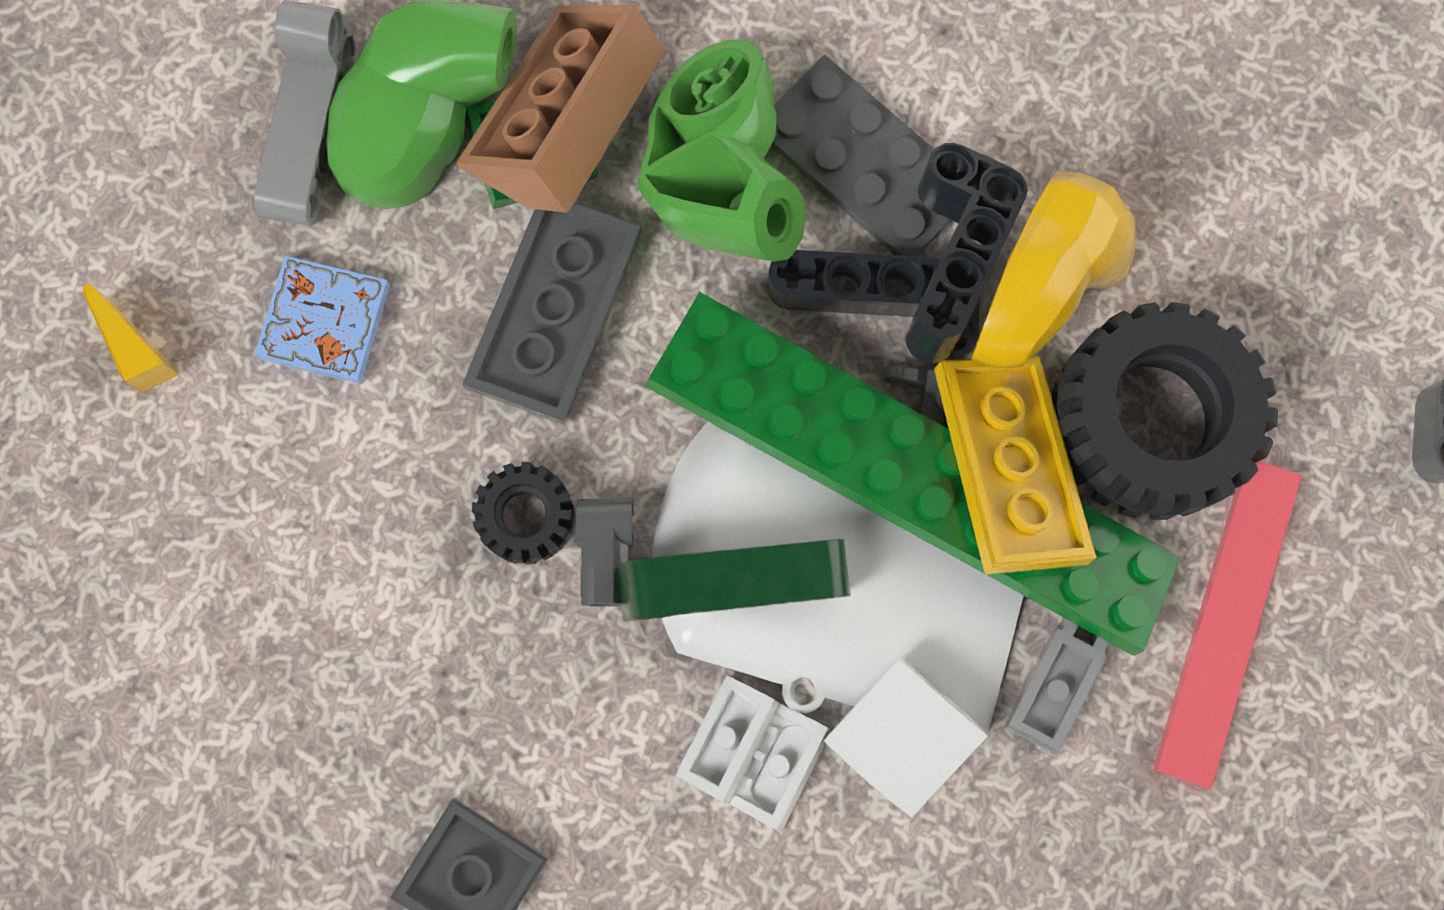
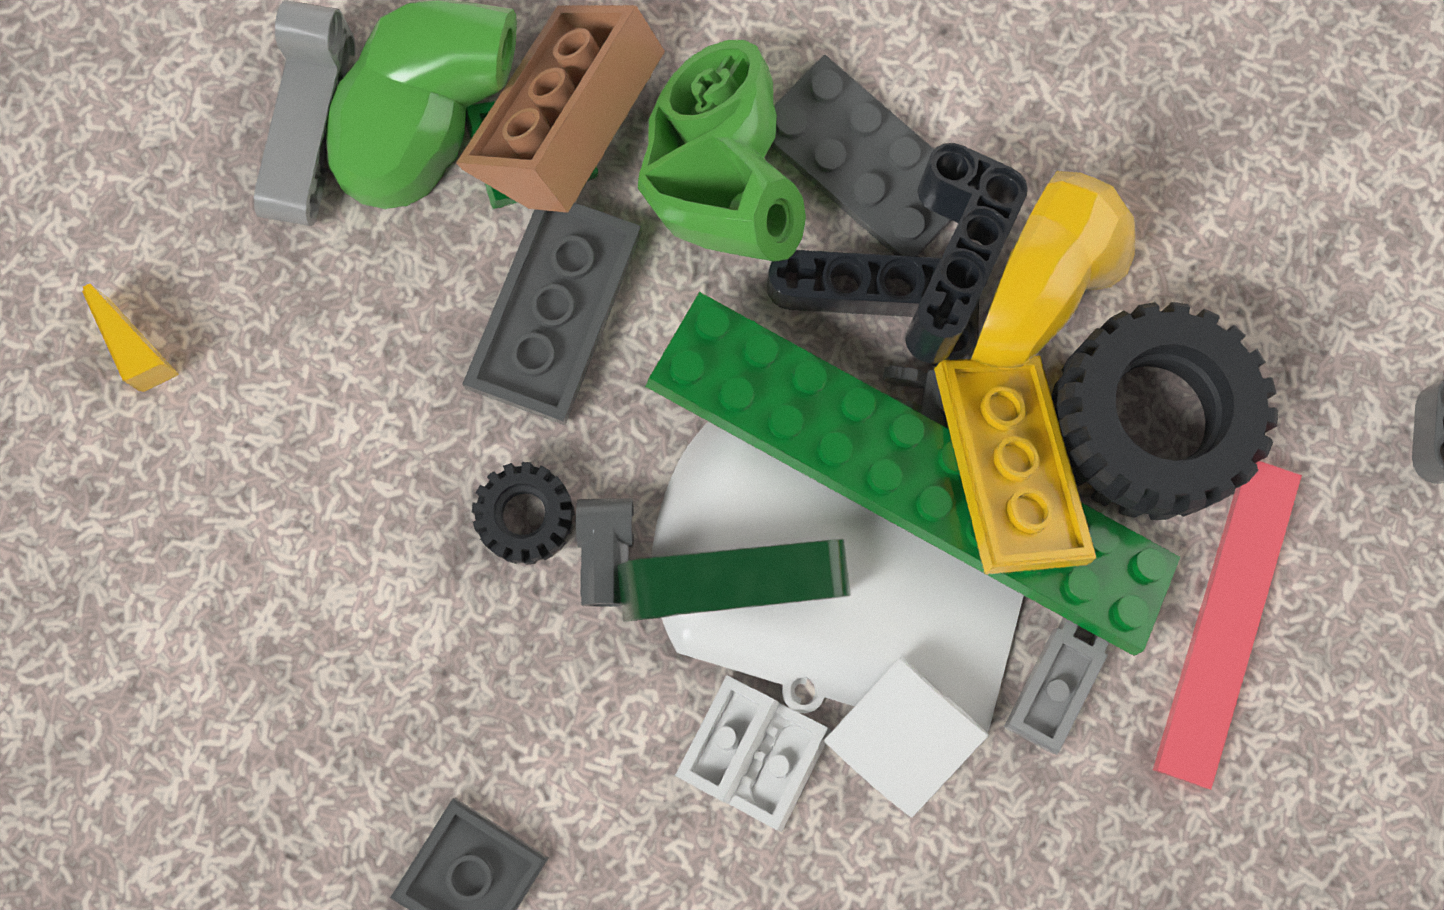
(322, 319): light blue tile -> none

